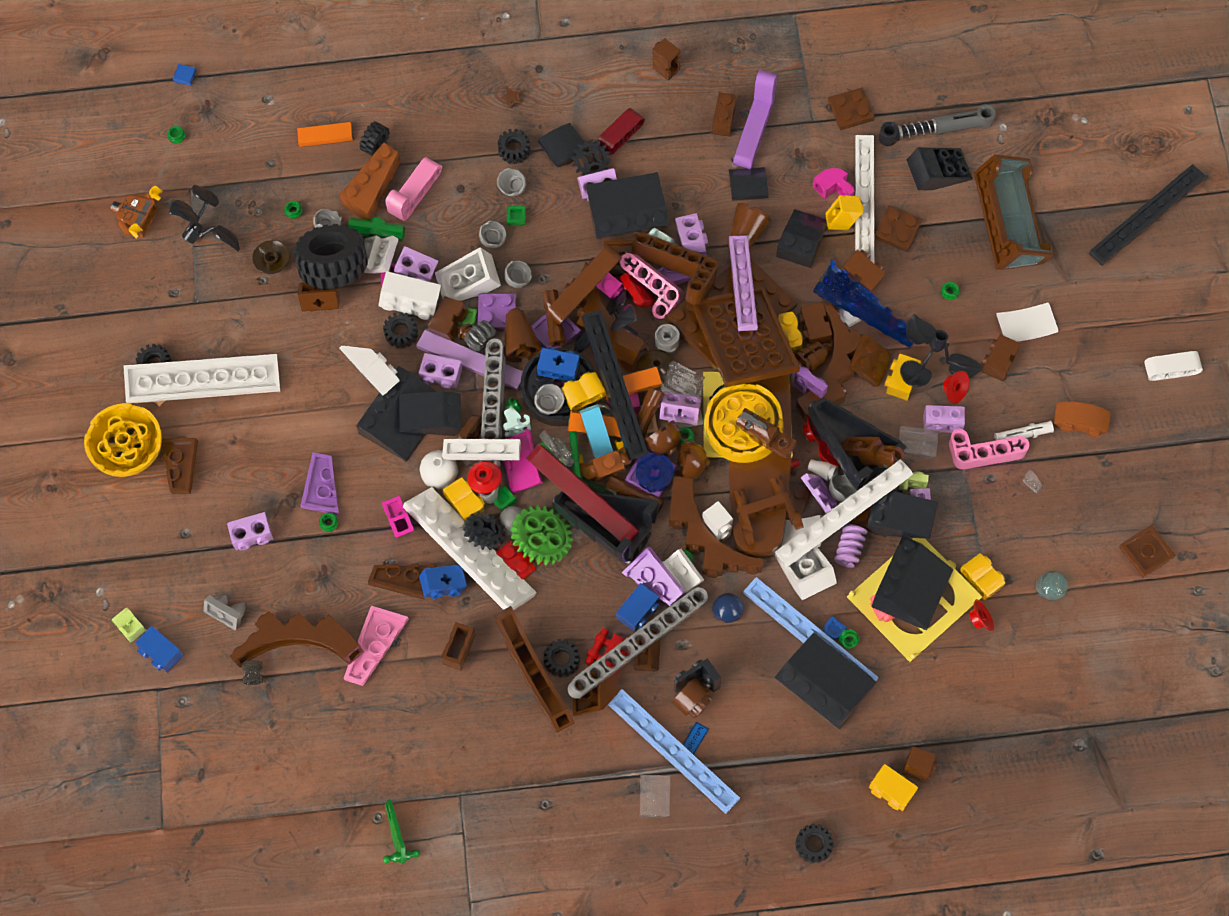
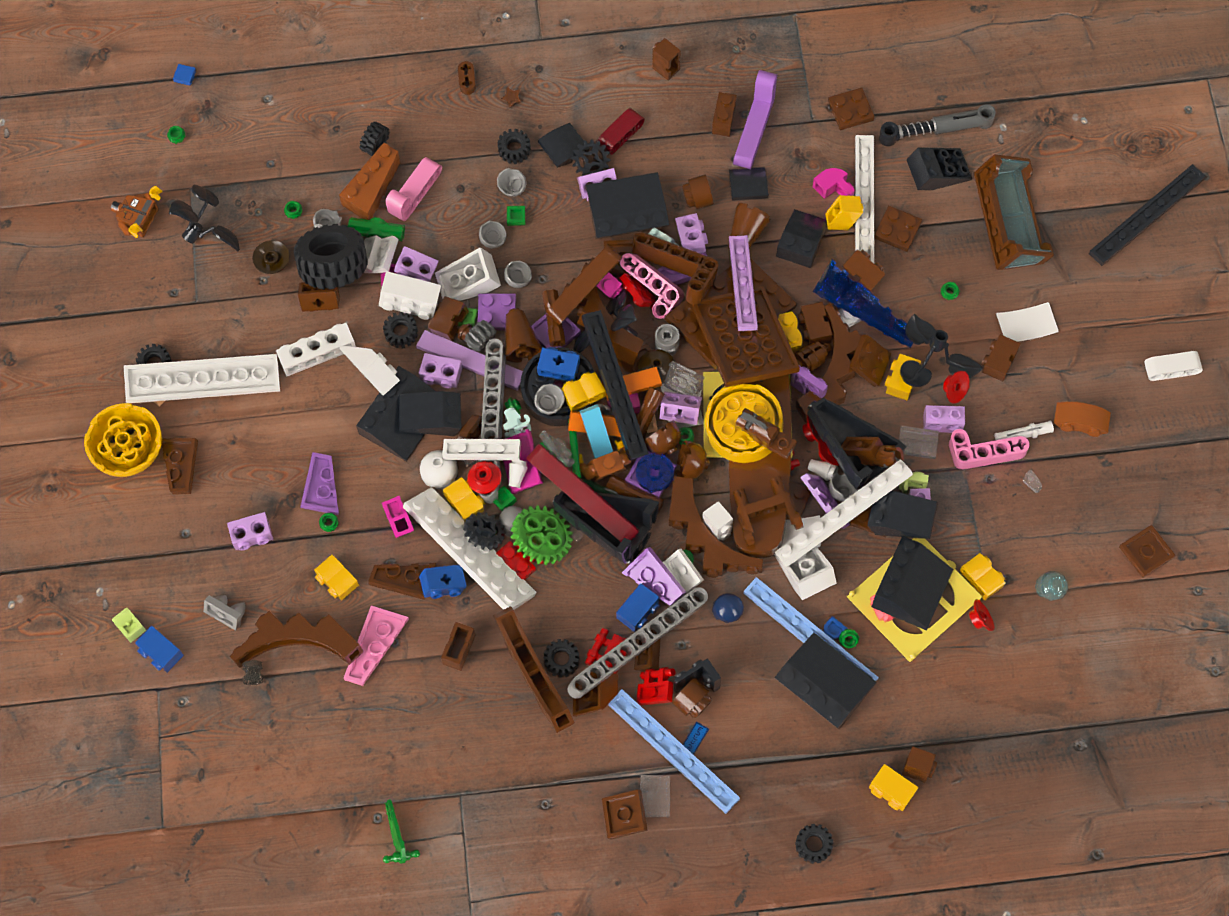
(314, 357): none -> white brick
(325, 134): orange tile -> none
(336, 577): none -> yellow brick
(470, 77): none -> reddish brown beam
(517, 470): none -> white cone
(624, 814): none -> reddish brown plate
(655, 692): none -> red plate
(698, 192): none -> reddish brown piece
(849, 544): lavender piece -> none

